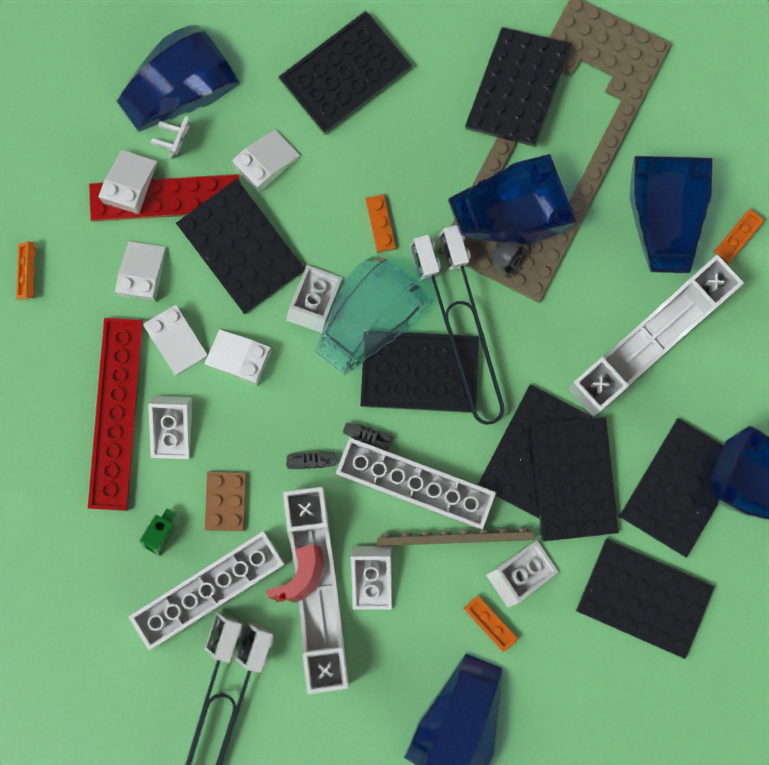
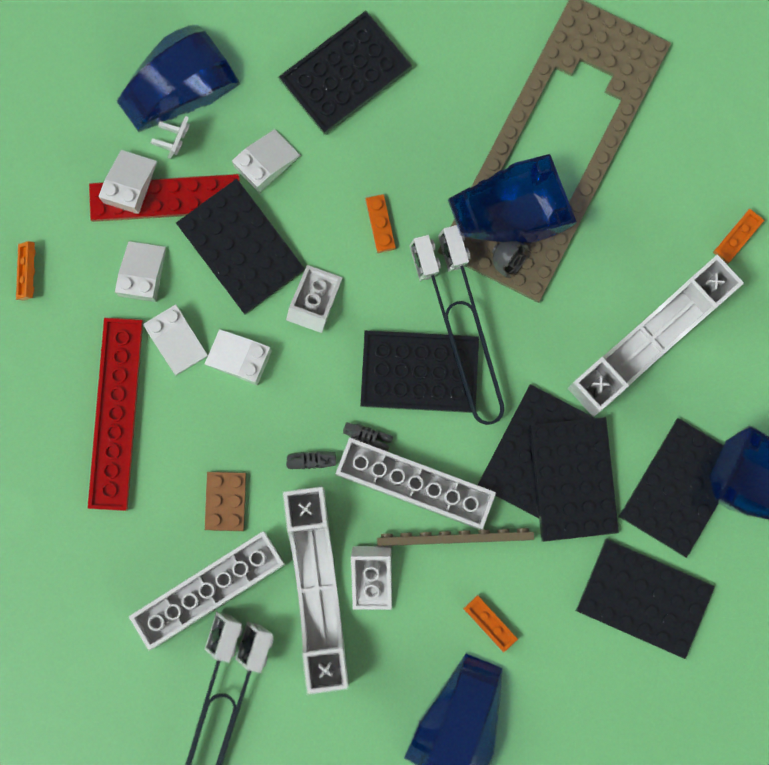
(156, 540): green torso -> none
(170, 427): white slope -> none
(306, 578): arch -> none
(370, 312): clear light blue windscreen -> none
(518, 86): black plate -> none
(522, 574): white slope -> none
(669, 208): clear blue windscreen -> none

